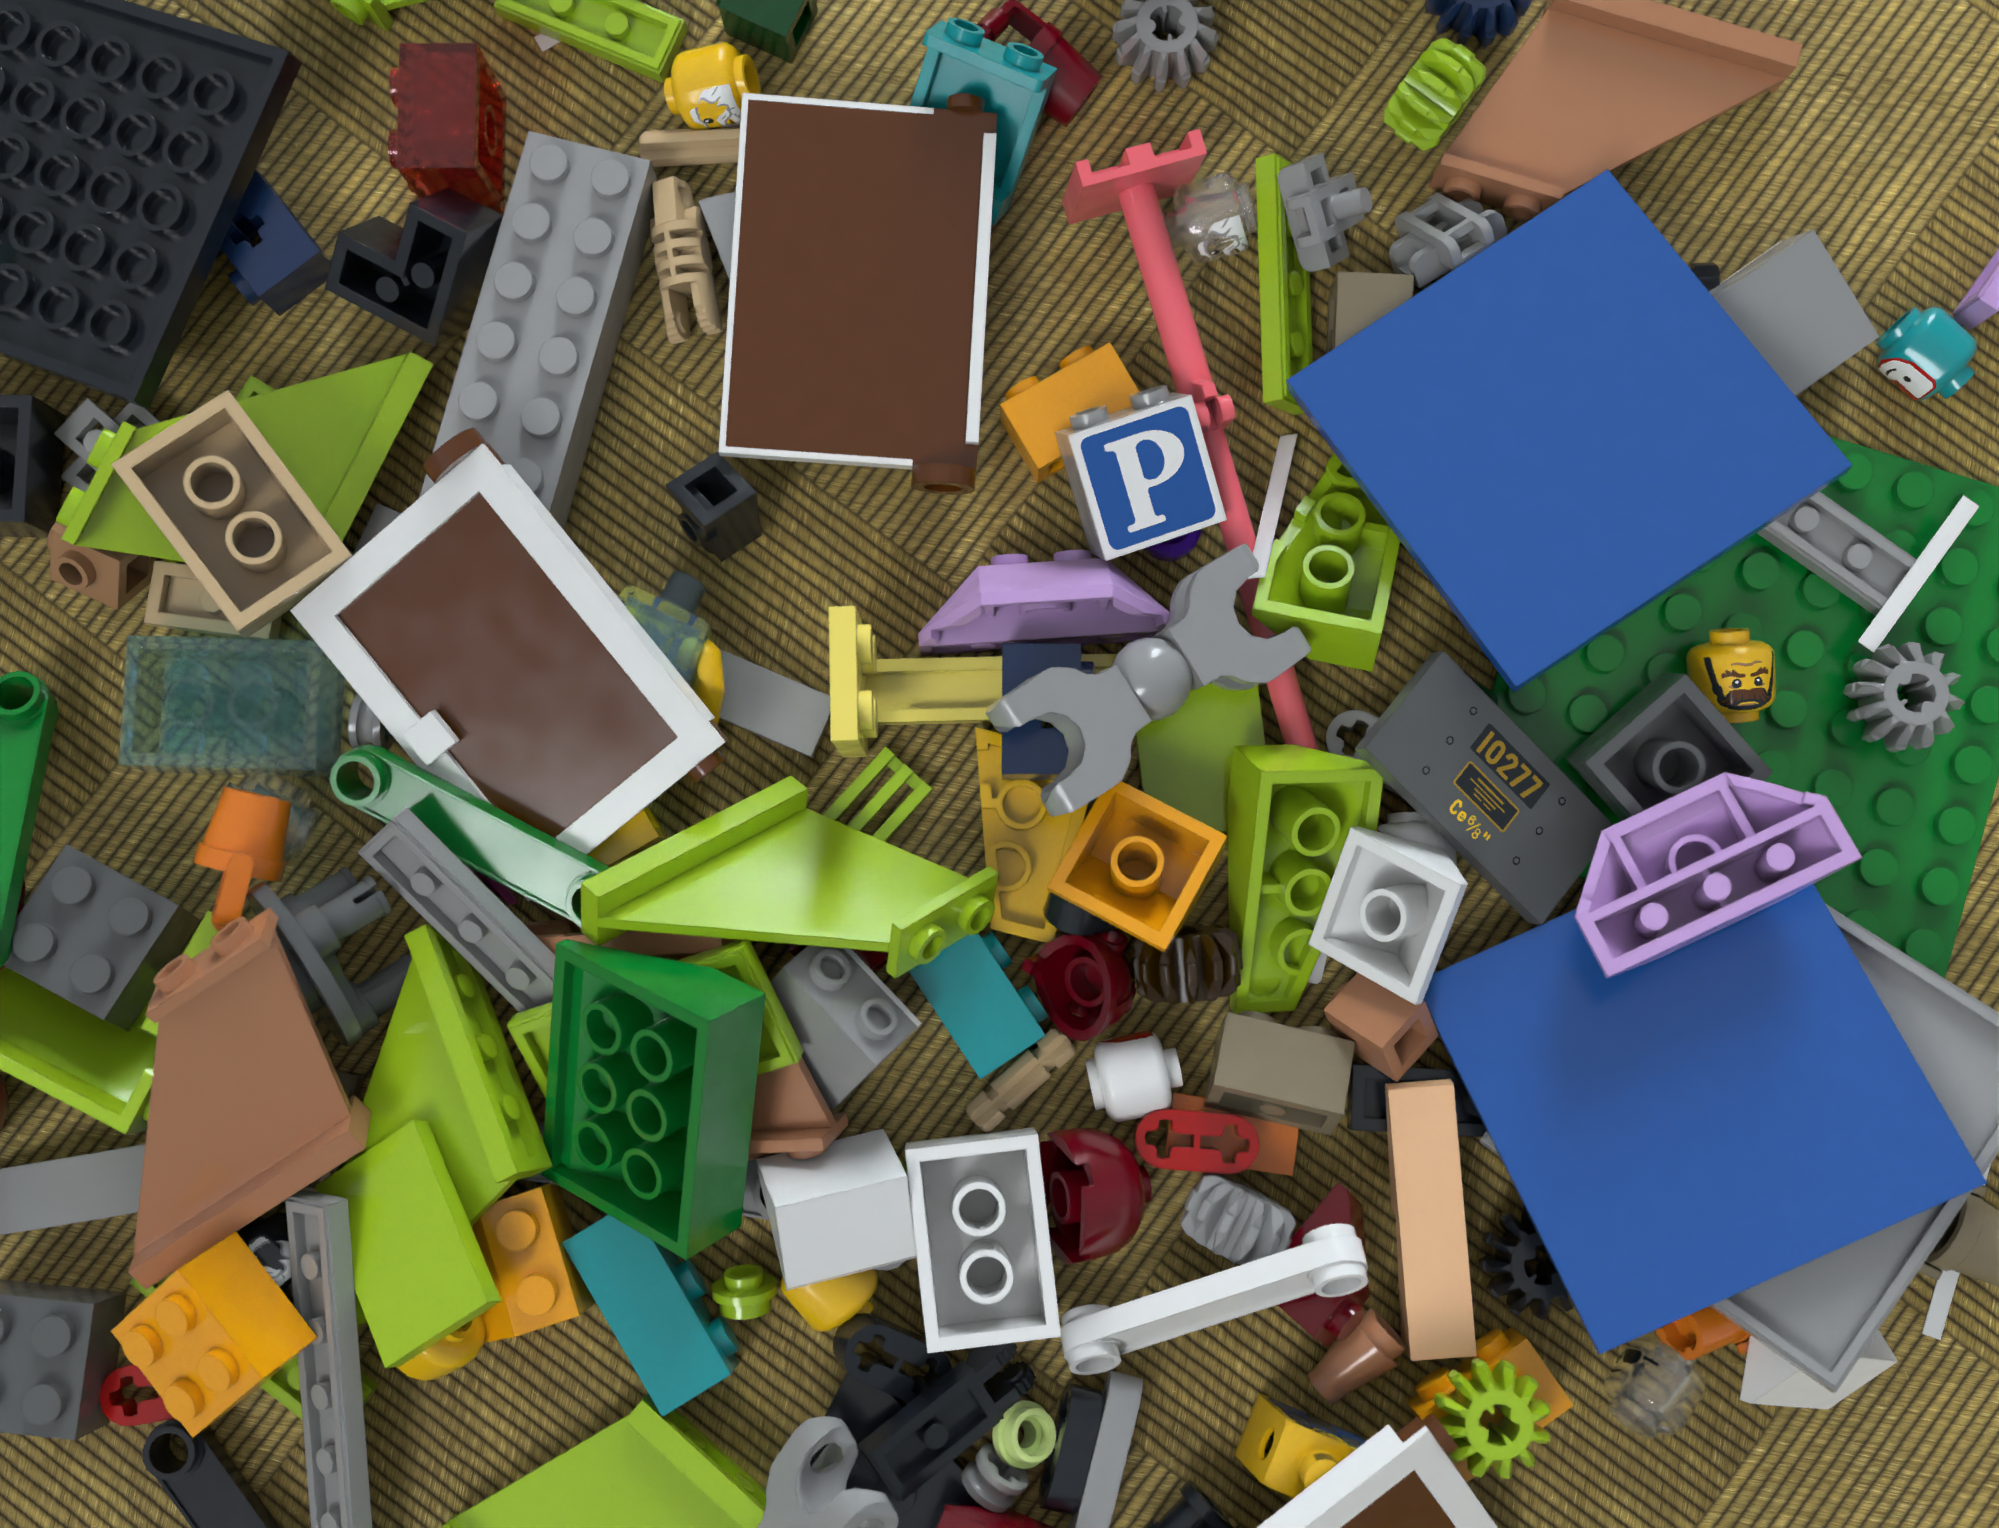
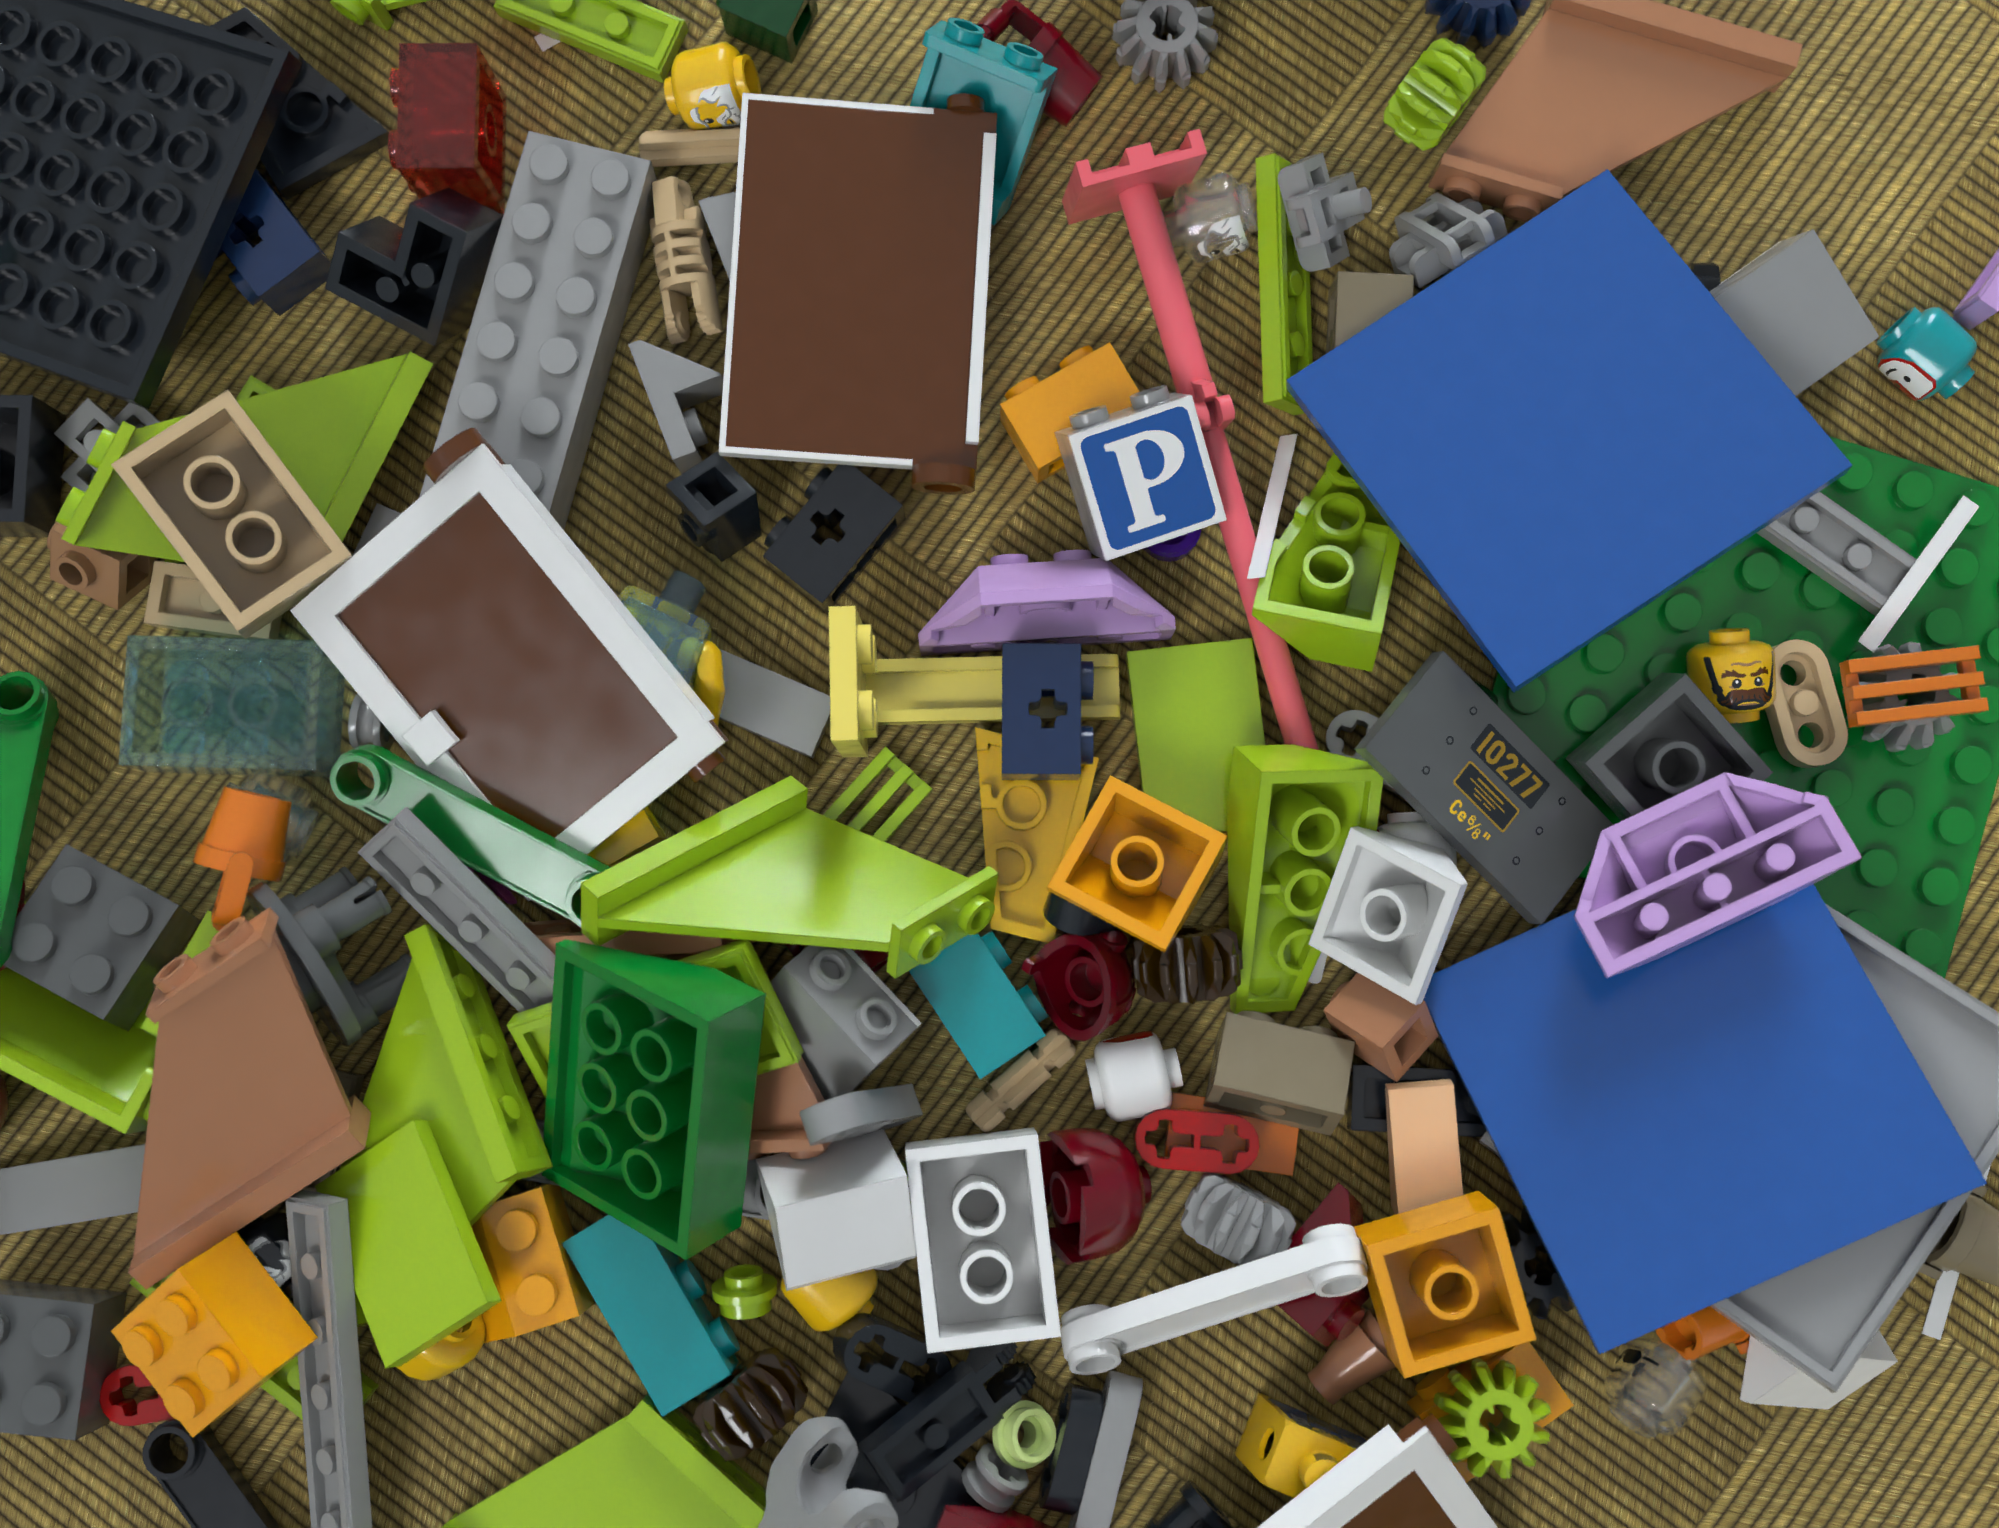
(318, 123): none -> black wing
(671, 387): none -> light grey slope
(751, 1404): none -> dark brown gear
(828, 569): none -> black brick
(860, 1113): none -> light grey beam
(1148, 680): light grey piece -> none
(1444, 1284): none -> light orange brick
(1808, 703): none -> tan plate
(1967, 680): none -> orange tile

